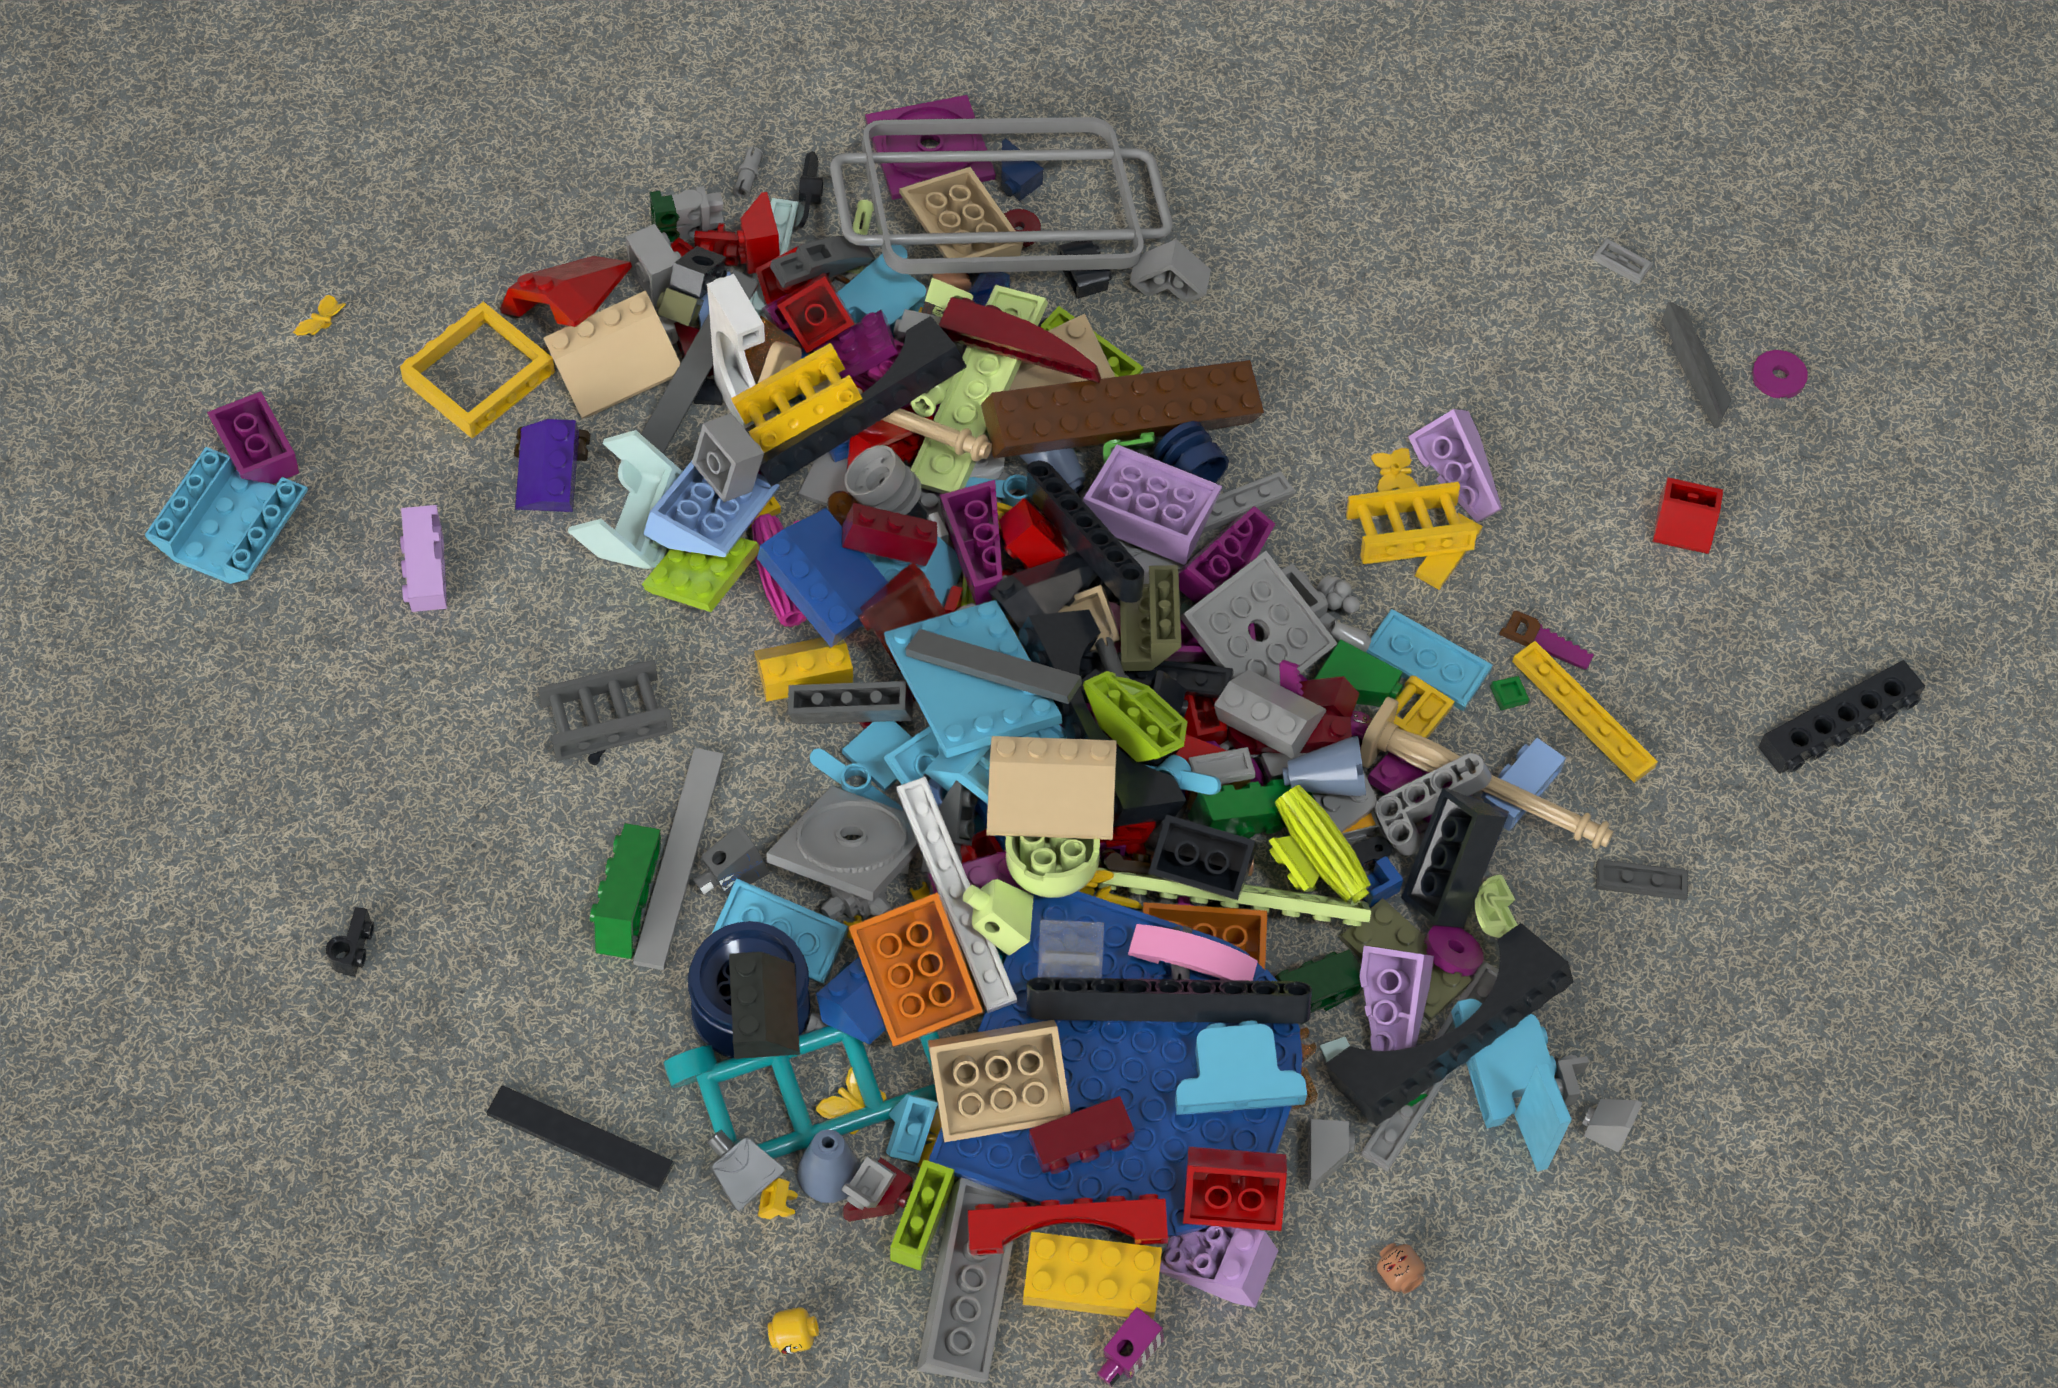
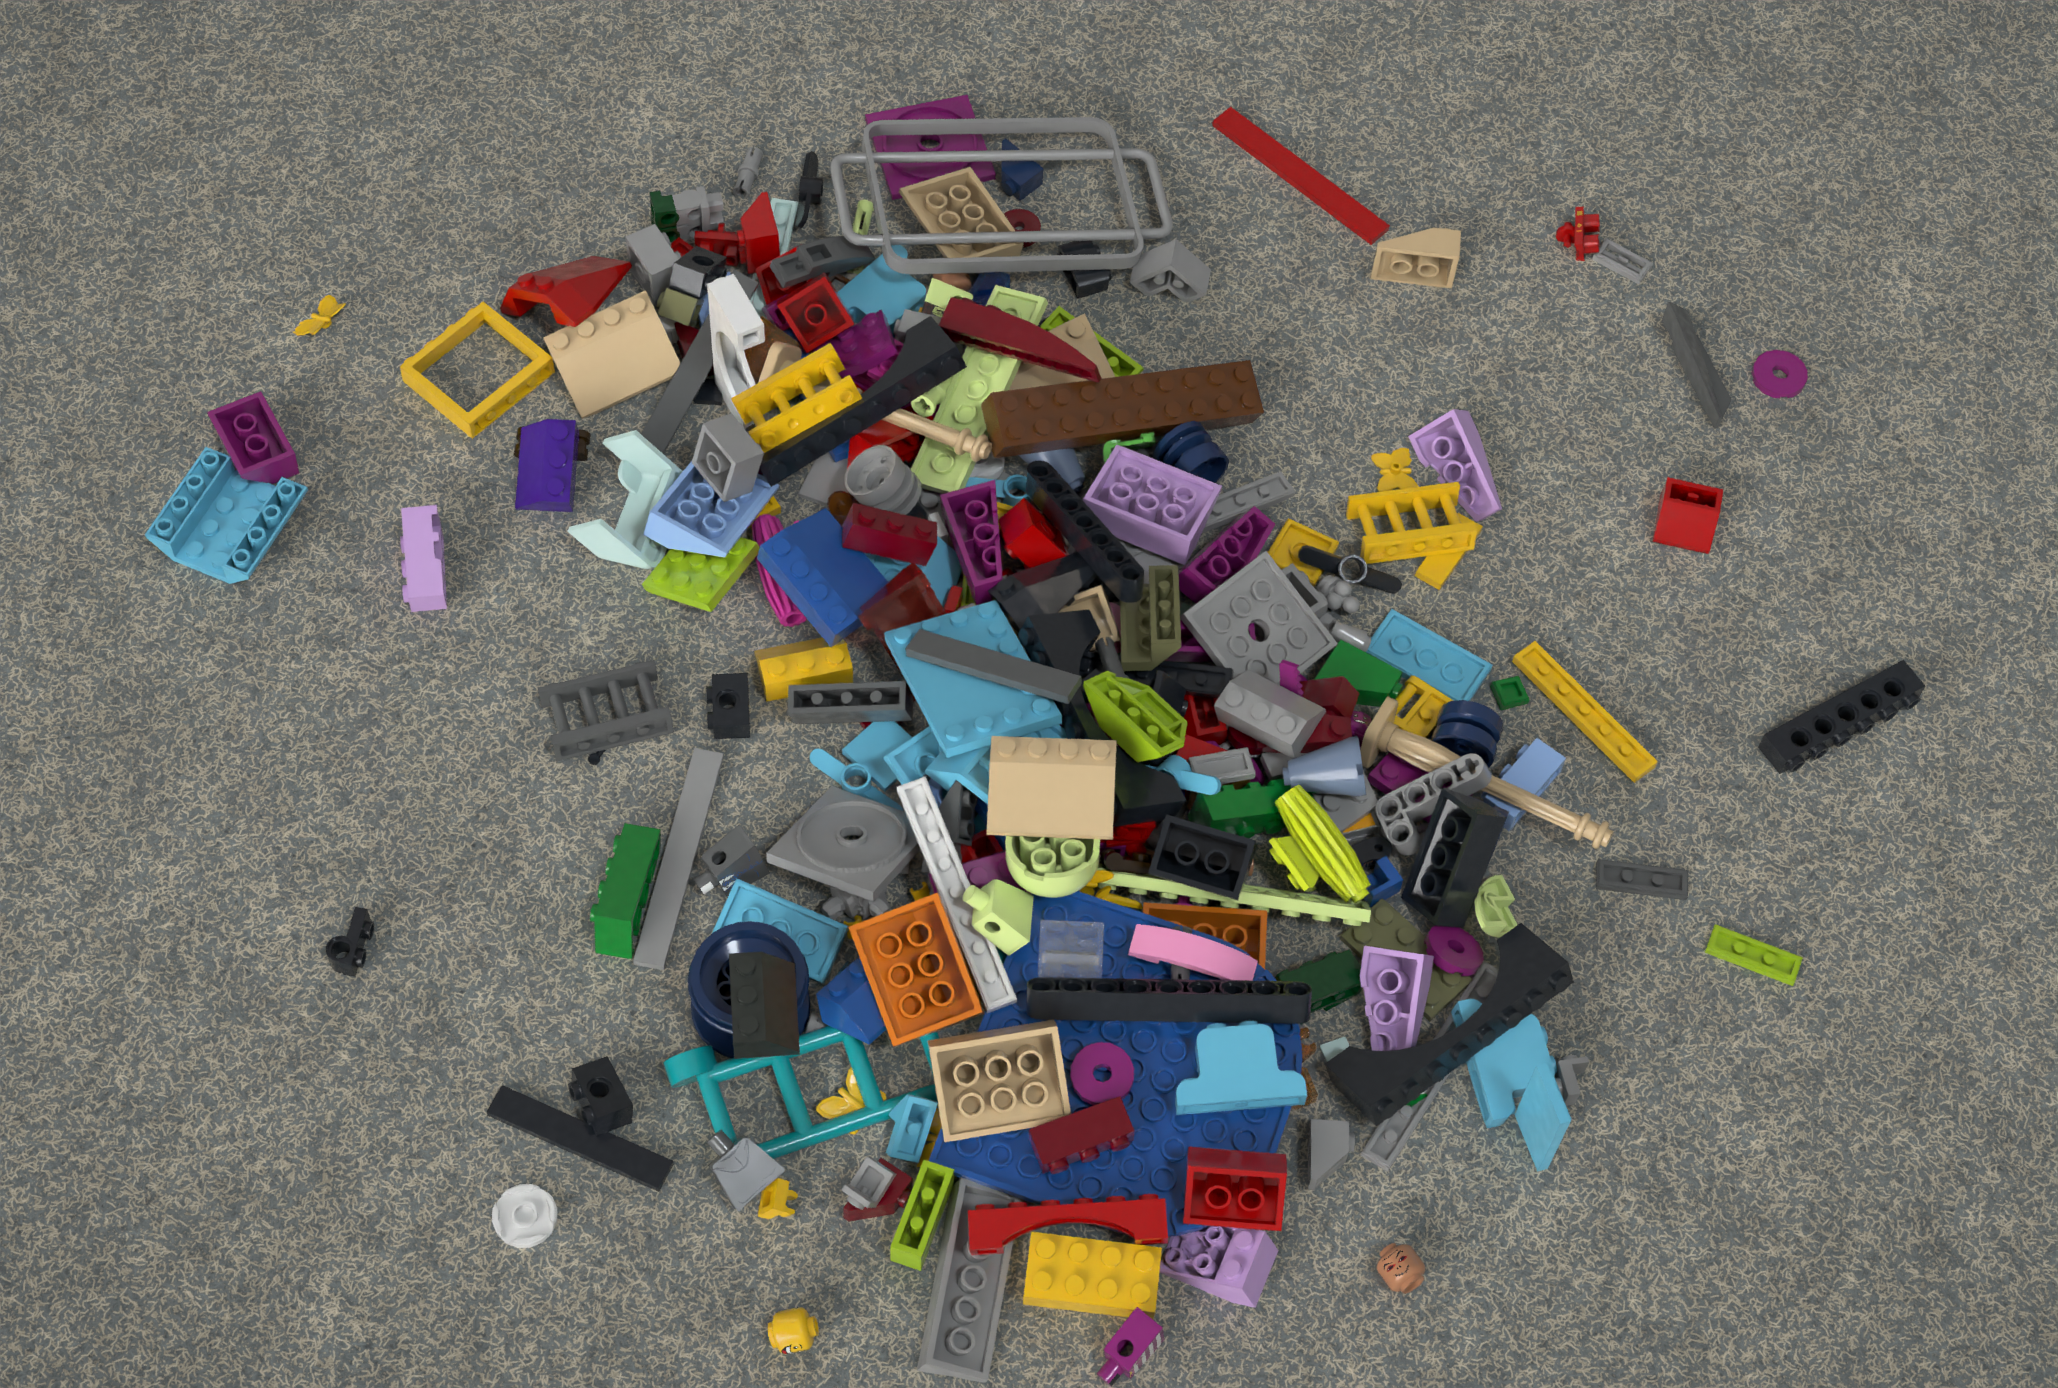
(524, 1216): none -> white tile
(600, 1079): none -> black brick
(734, 691): none -> black brick
(827, 1167): sand blue cone -> none
(1095, 1057): none -> magenta tile
(1291, 539): none -> yellow tile
(1301, 175): none -> red tile
(1333, 564): none -> black piece
(1419, 258): none -> tan slope
(1468, 729): none -> dark blue wheel
(1550, 642): piece -> none
(1576, 234): none -> red hips
(1611, 1121): light grey slope -> none
(1753, 955): none -> lime tile

